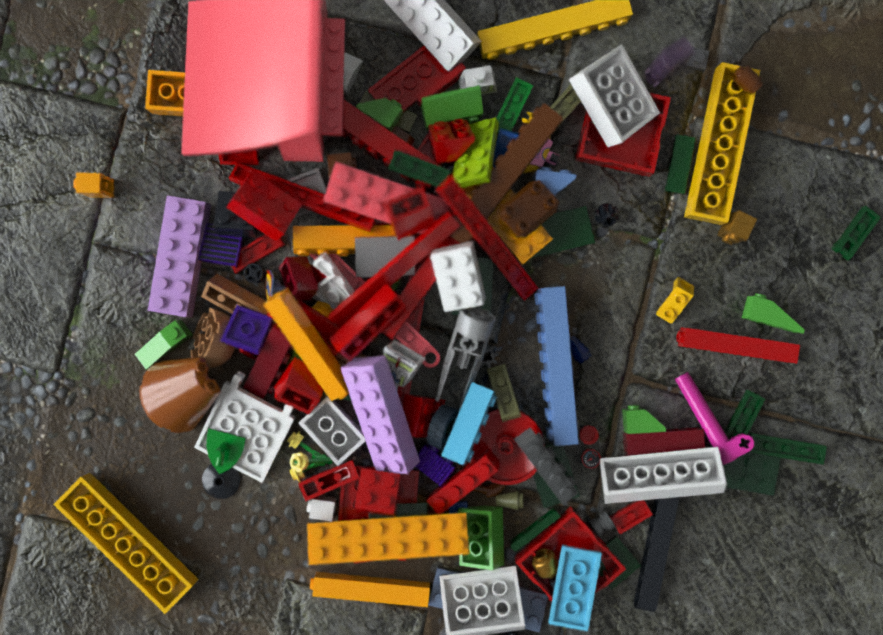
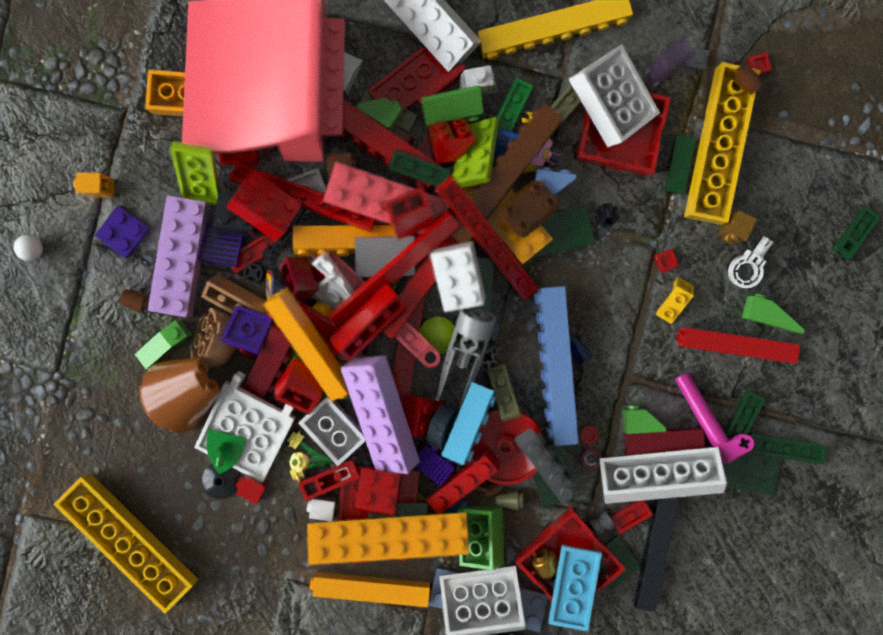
(28, 247): none -> white piece
(122, 232): none -> dark purple plate
(135, 300): none -> reddish brown brick
(196, 172): none -> lime plate
(251, 489): none -> red brick
(271, 253): none -> black piece
(402, 362): white torso -> none
(438, 333): none -> lime dish
(534, 529): dark green tile -> none
(666, 260): none -> red tile
(758, 264): none -> white pin
(760, 62): none -> red tile

